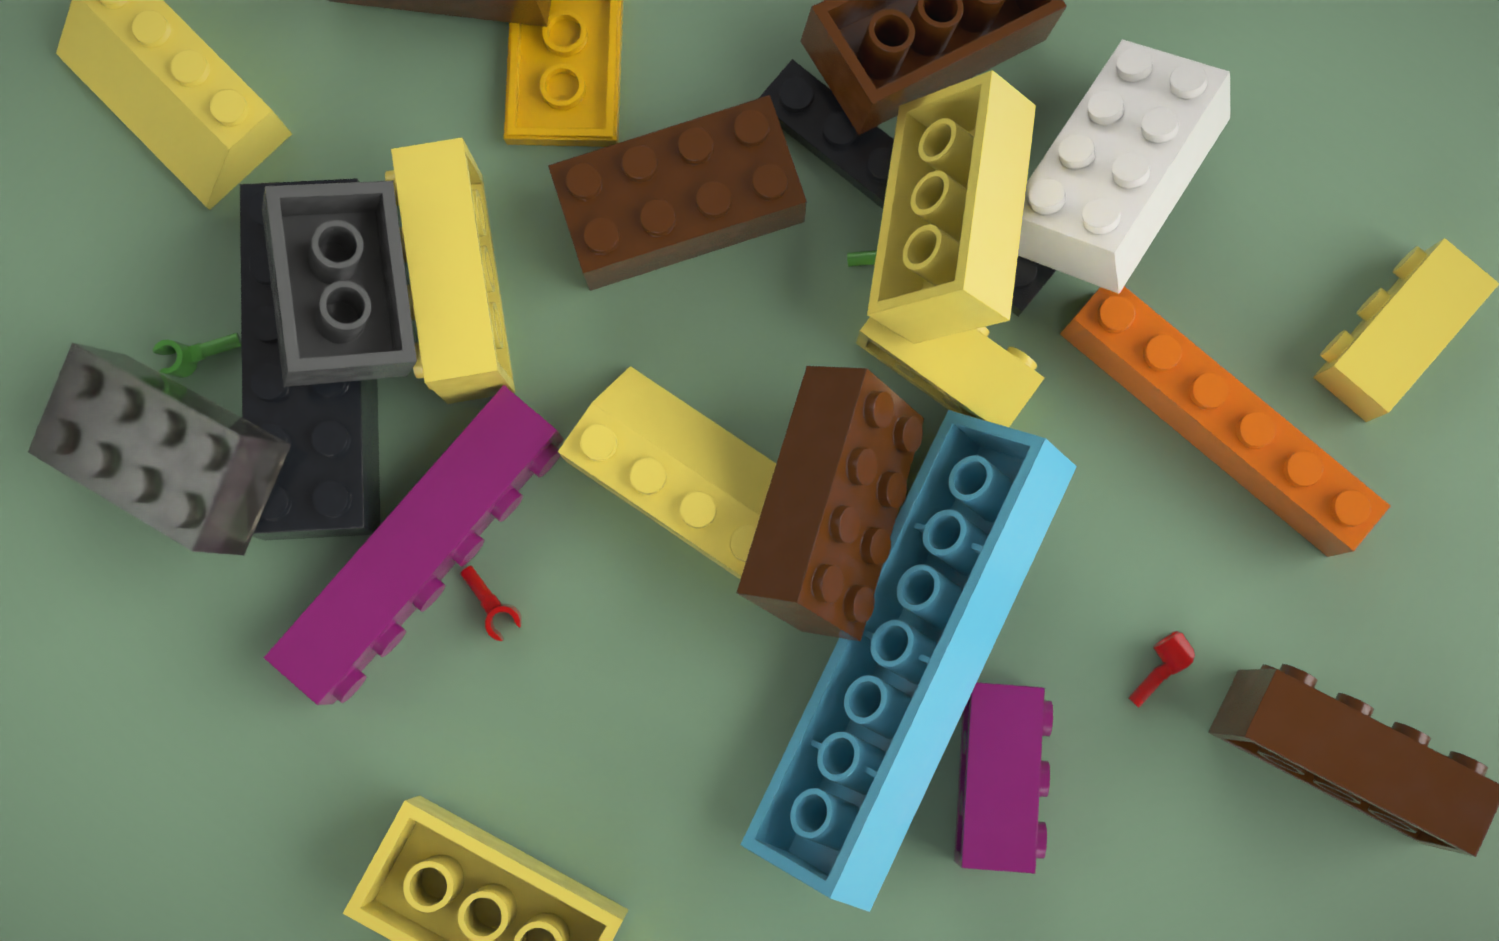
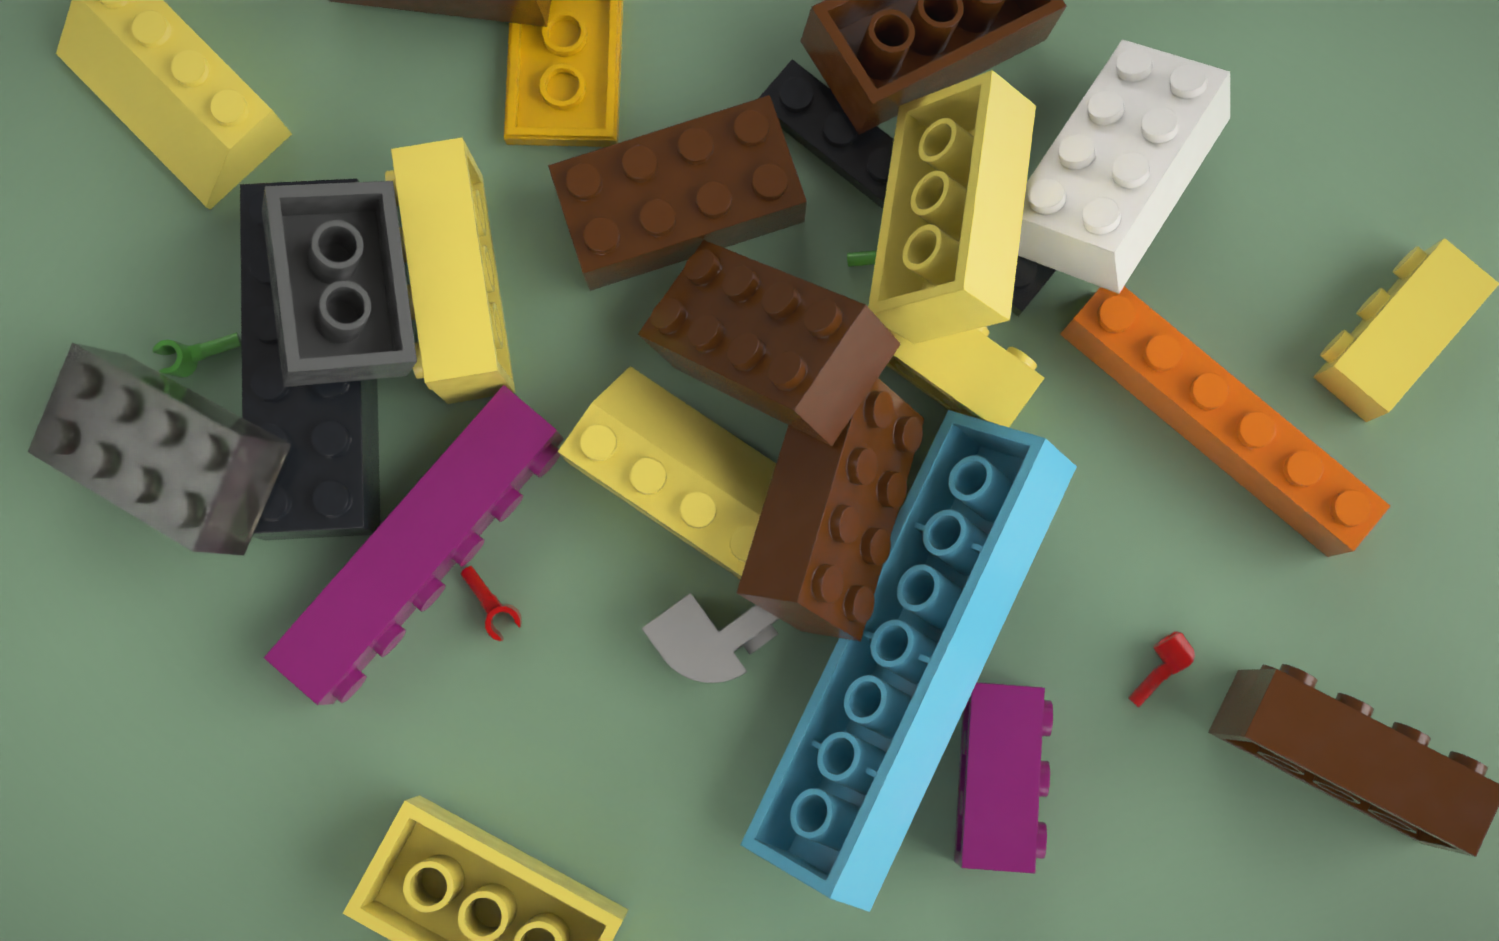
(698, 650): none -> light grey brick
(770, 340): none -> reddish brown brick

